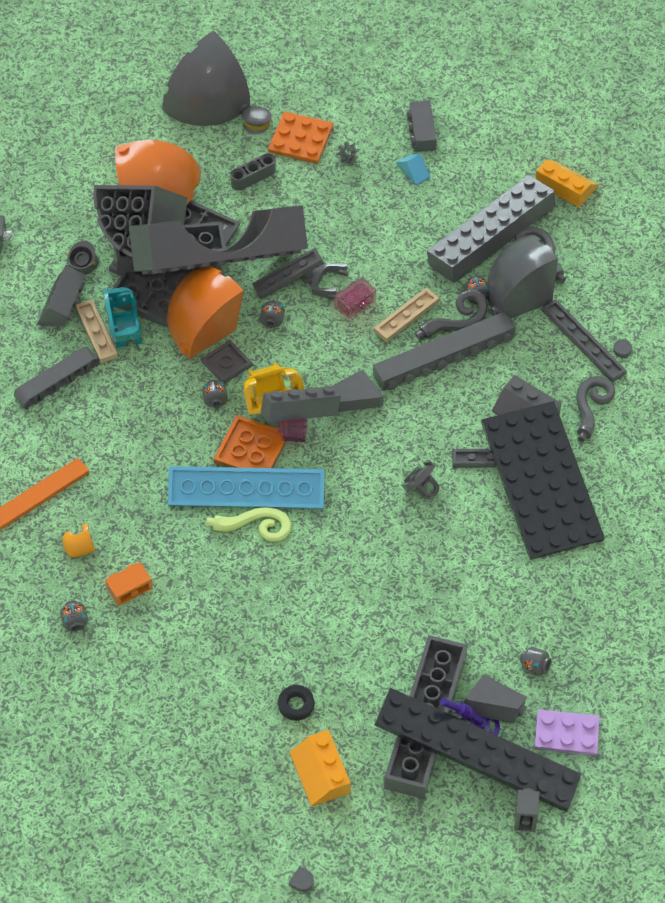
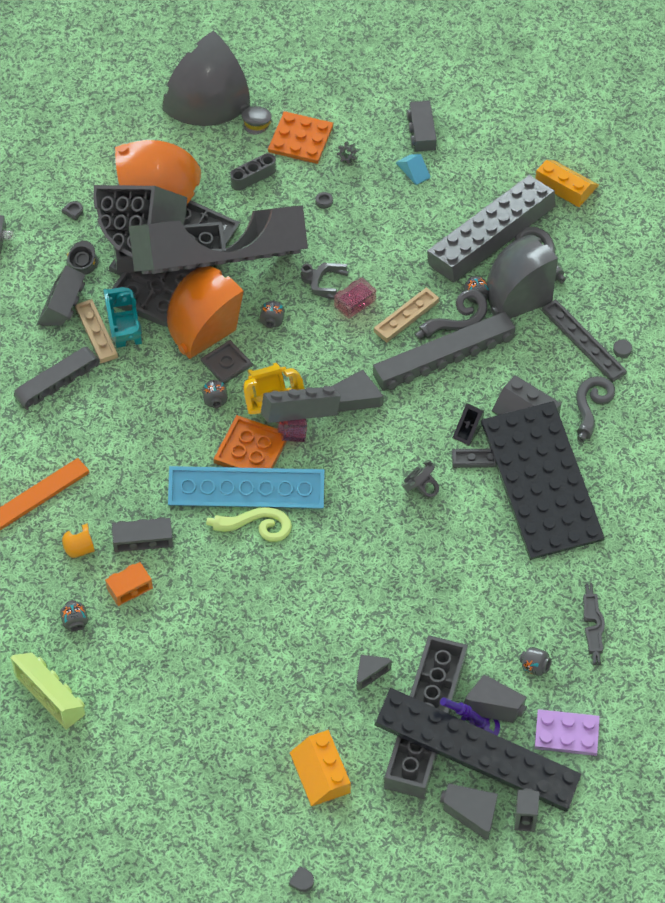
(48, 689): none -> yellowish green slope
(73, 210): none -> dark grey tile
(142, 534): none -> dark grey brick
(288, 273): dark grey tile -> none
(296, 691): black tyre -> none
(324, 200): none -> dark grey tile
(371, 669): none -> dark grey slope
(469, 424): none -> black slope
(470, 807): none -> dark grey slope
(593, 633): none -> dark grey piece

